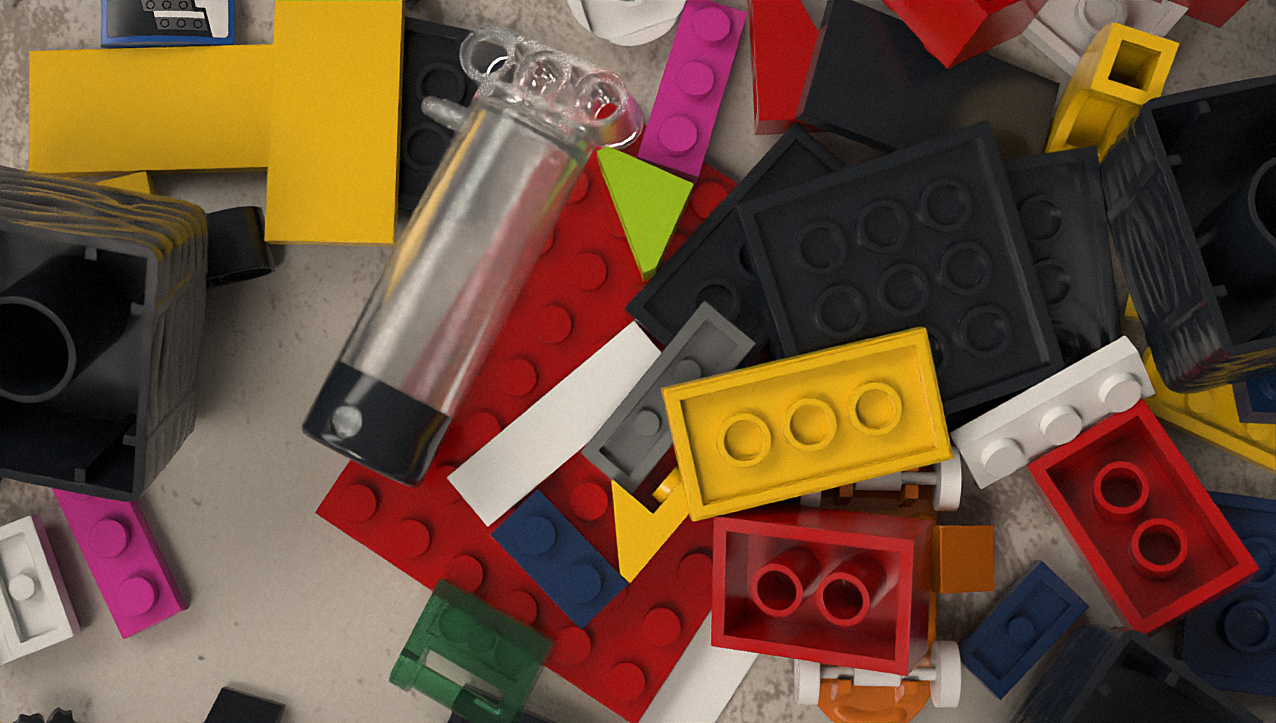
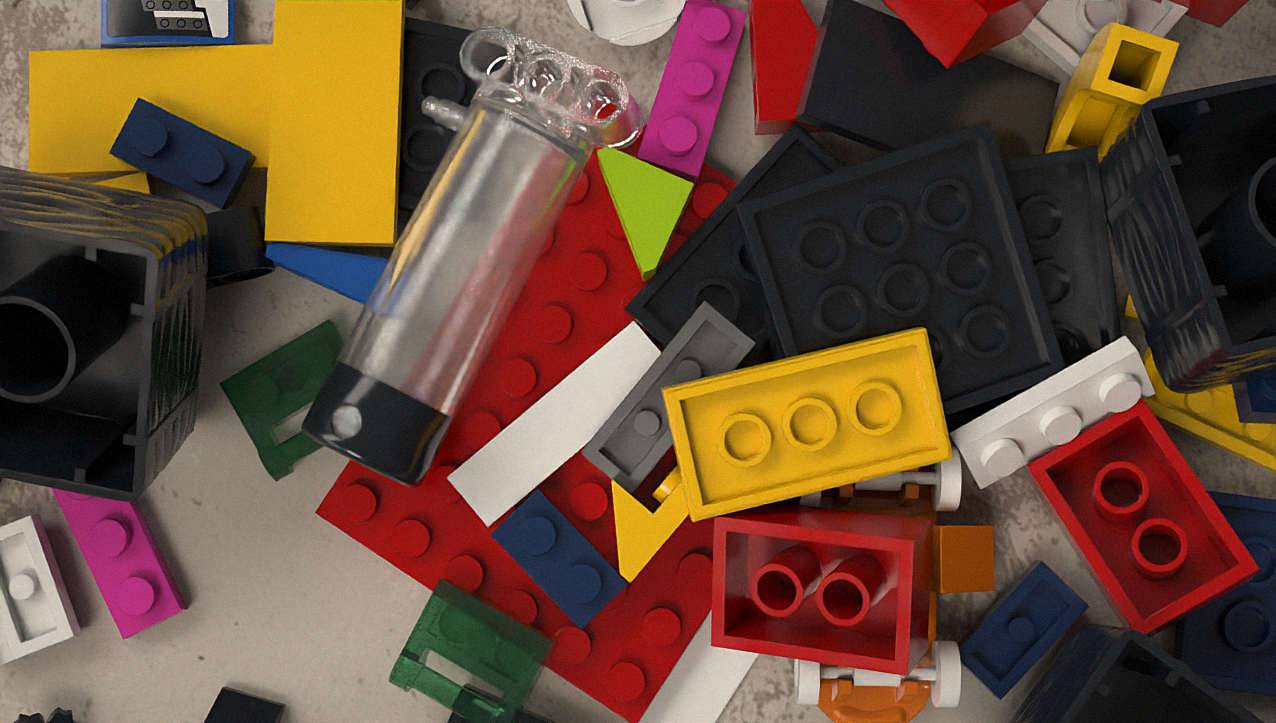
(182, 154): none -> dark blue plate
(279, 390): none -> clear green plate
(337, 271): none -> blue slope

